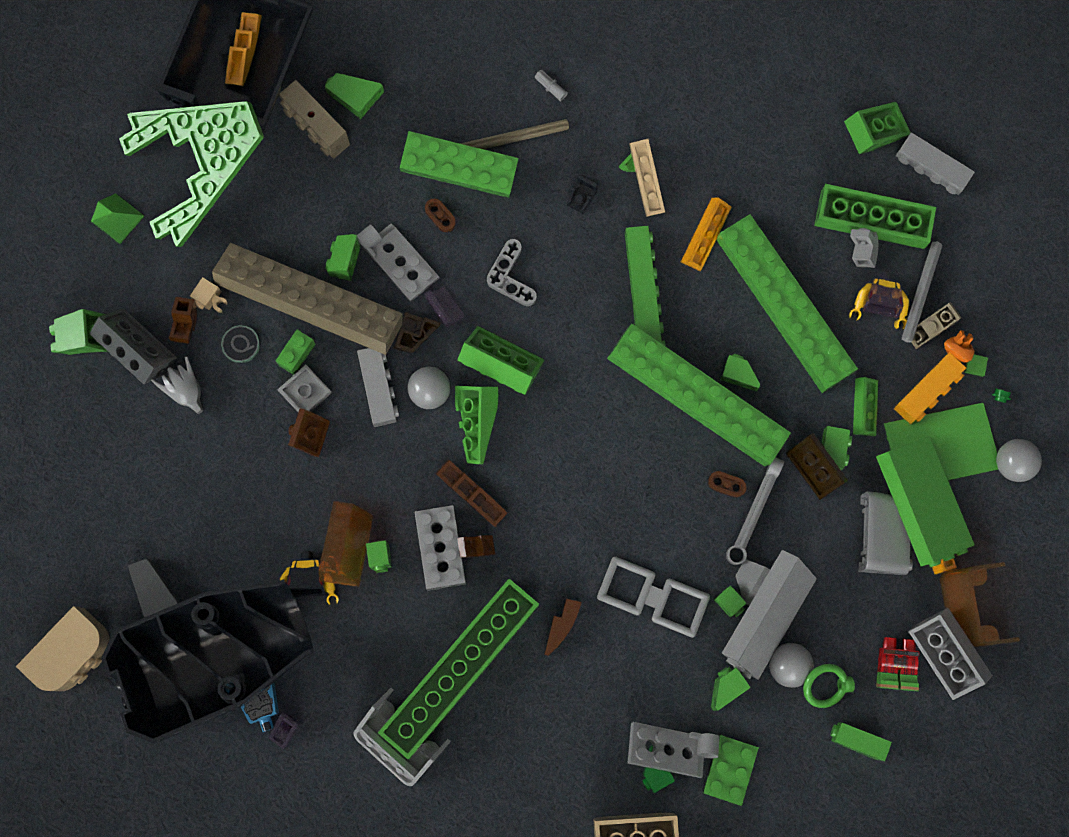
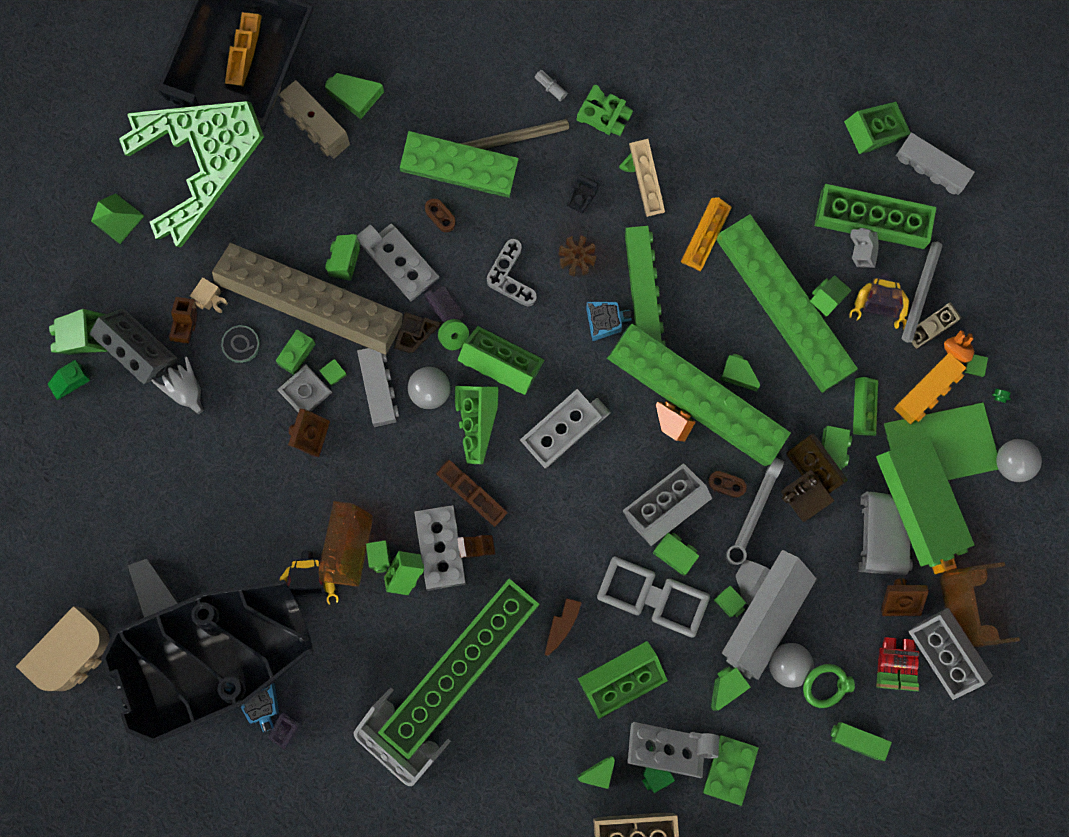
(68, 379): none -> green slope
(333, 372): none -> bright green tile
(403, 573): none -> bright green brick
(450, 327): none -> bright green piece
(571, 253): none -> clear orange gear
(591, 415): none -> light grey hinge
(598, 774): none -> bright green slope
(604, 118): none -> bright green hips
(605, 318): none -> torso
(623, 679): none -> bright green slope
(667, 504): none -> light grey brick
(673, 422): none -> slope
(676, 553): none -> bright green brick
(807, 496): none -> dark brown hinge
(829, 295): none -> bright green brick
(904, 599): none -> reddish brown tile

